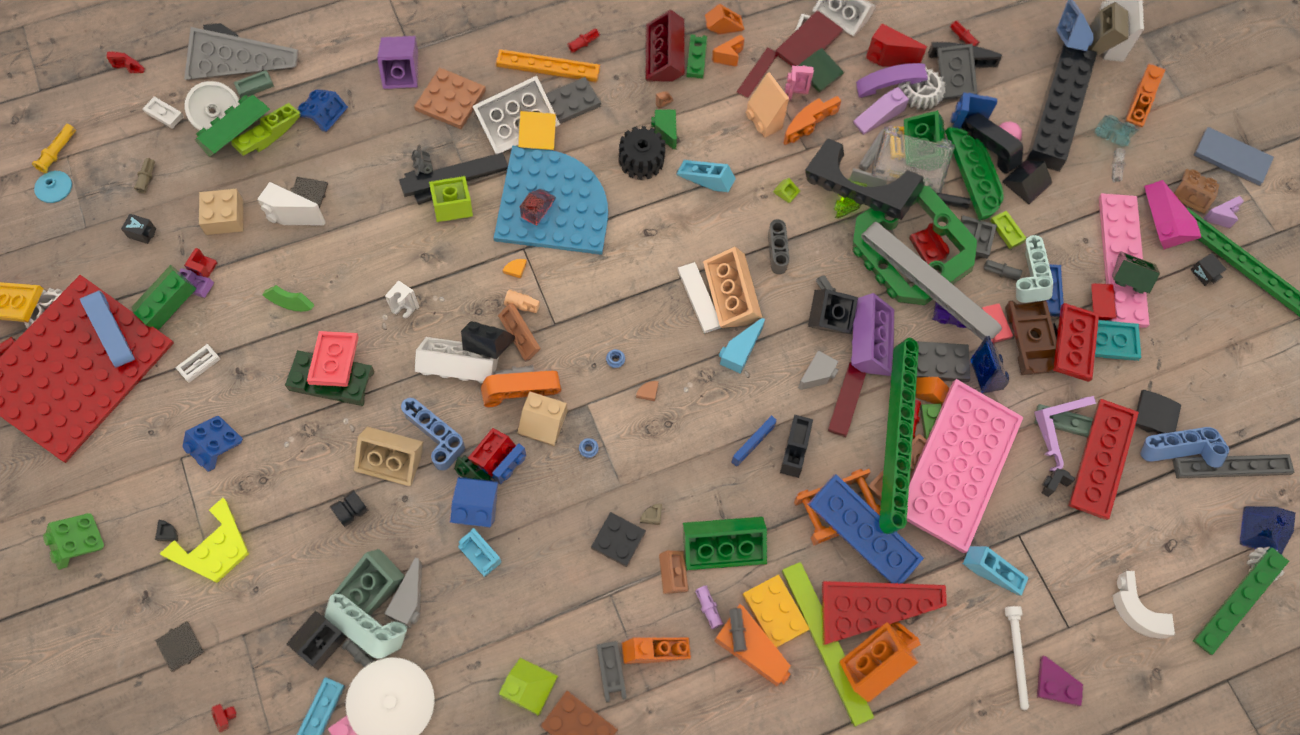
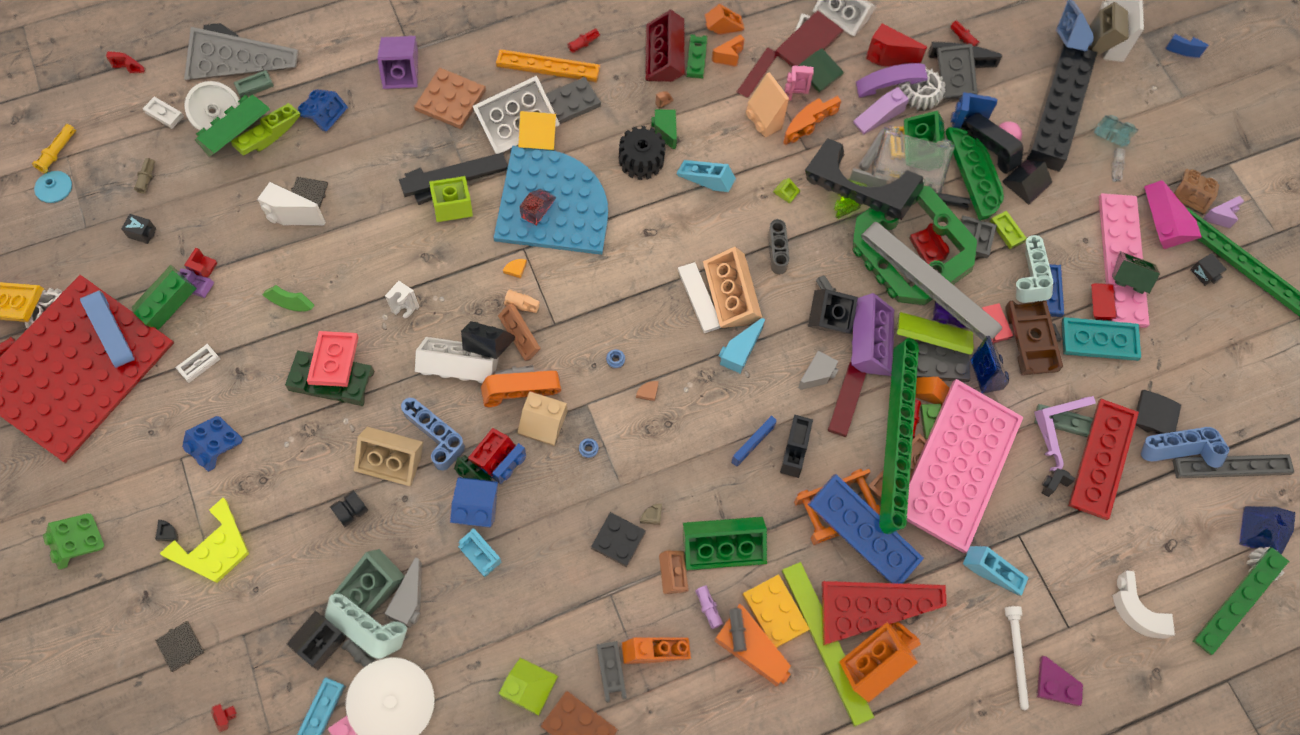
(221, 211): tan brick -> none
(421, 161): dark grey hinge -> none
(935, 333): none -> lime tile
(1002, 270): dark grey axle -> none
(1076, 342): red tile -> none
(1145, 95): orange slope -> none
(1188, 48): none -> blue slope
(1233, 156): sand blue tile -> none

